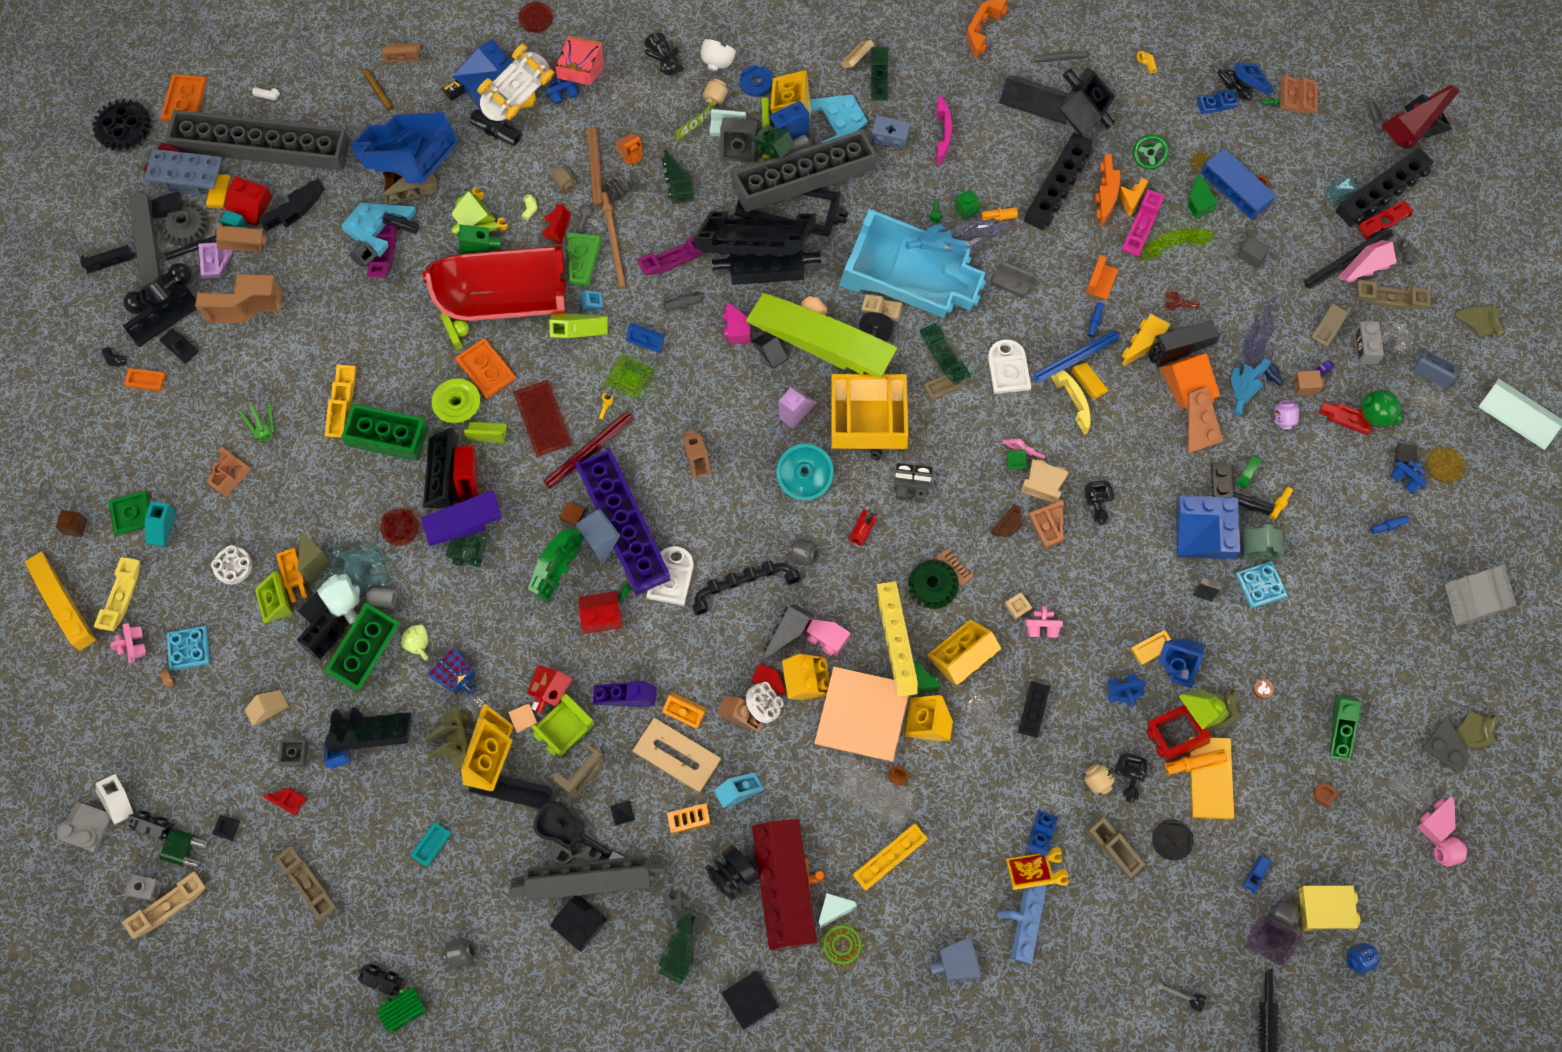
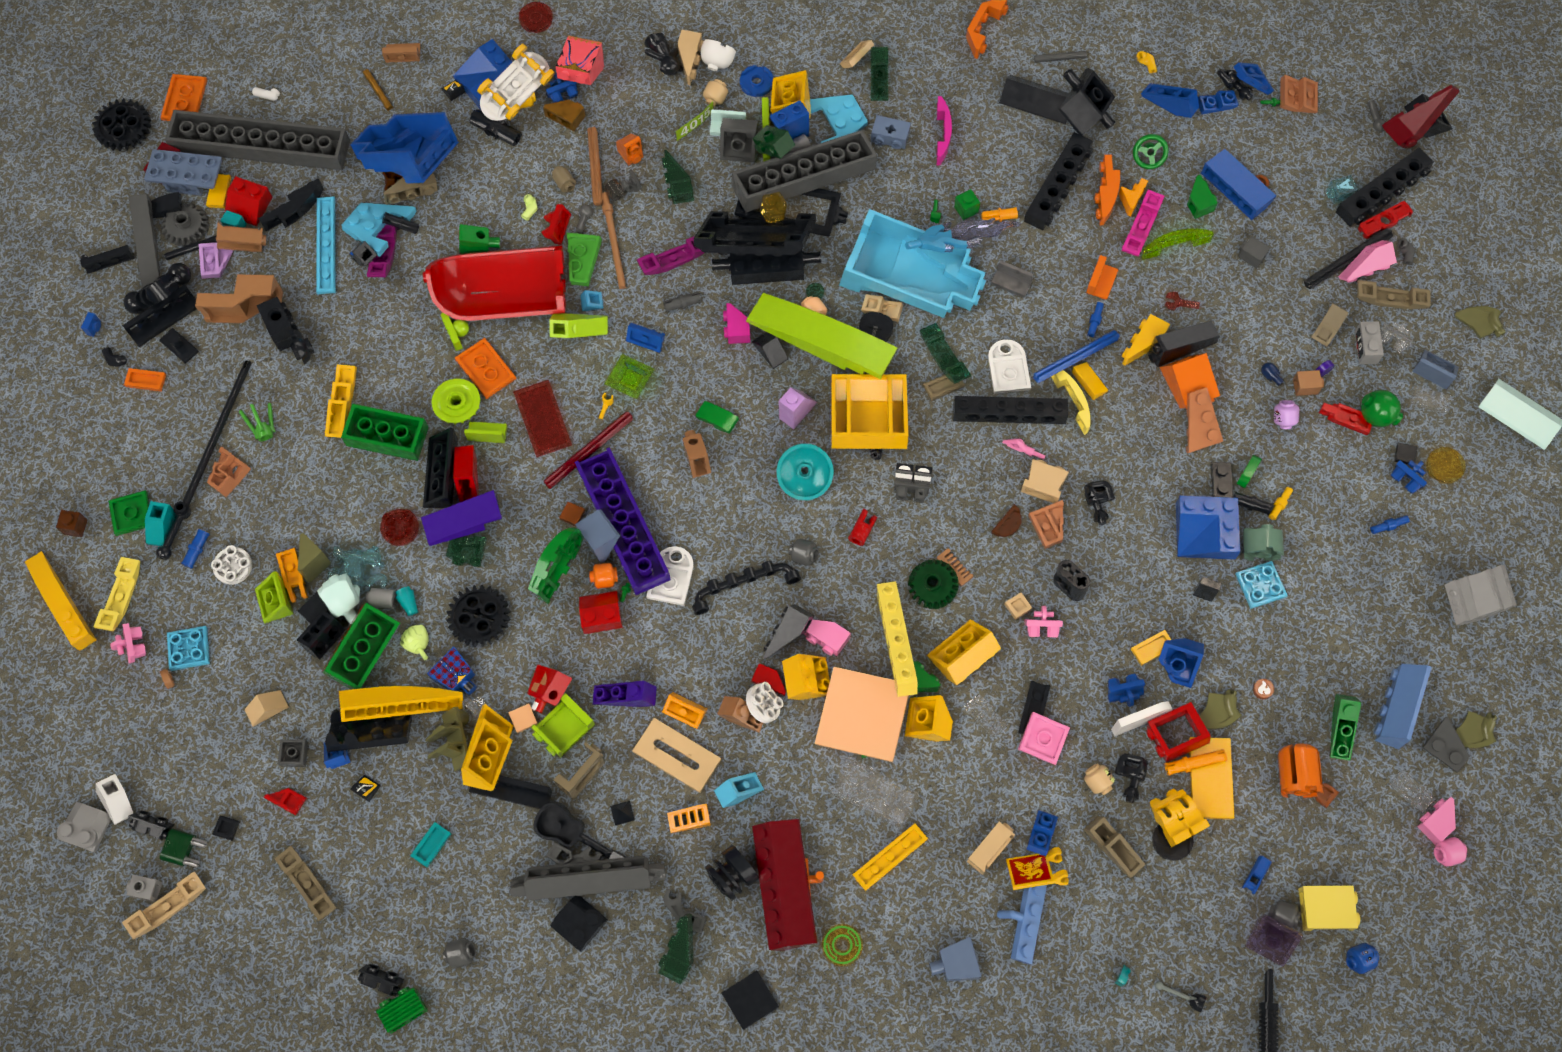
(91, 324): none -> blue plate
(182, 508): none -> black bar
(195, 549): none -> blue pin
(284, 330): none -> black brick
(326, 246): none -> medium azure tile
(365, 788): none -> slope
(395, 701): none -> yellow slope
(406, 599): none -> teal cone
(471, 211): lime torso -> none
(471, 631): none -> black gear
(565, 113): none -> pearl gold slope
(603, 575): none -> orange head
(689, 48): none -> tan slope
(717, 416): none -> green slope
(773, 207): none -> clear yellow panel
(815, 290): none -> clear green tile
(834, 908): light aqua slope -> none
(898, 775): dark orange tile -> none
(991, 847): none -> tan window
(1010, 410): none -> black brick
(1016, 459): green tile -> none
(1043, 738): none -> bright pink tile
(1078, 584): none -> black connector
(1123, 976): none -> teal tile
(1140, 718): none -> white tile
(1172, 809): none -> yellow hips
(1173, 99): none -> blue slope
(1198, 160): clear yellow plate -> none
(1204, 707): lime slope -> none
(1254, 361): piece -> none
(1300, 770): none -> orange cylinder
(1402, 704): none -> medium blue slope

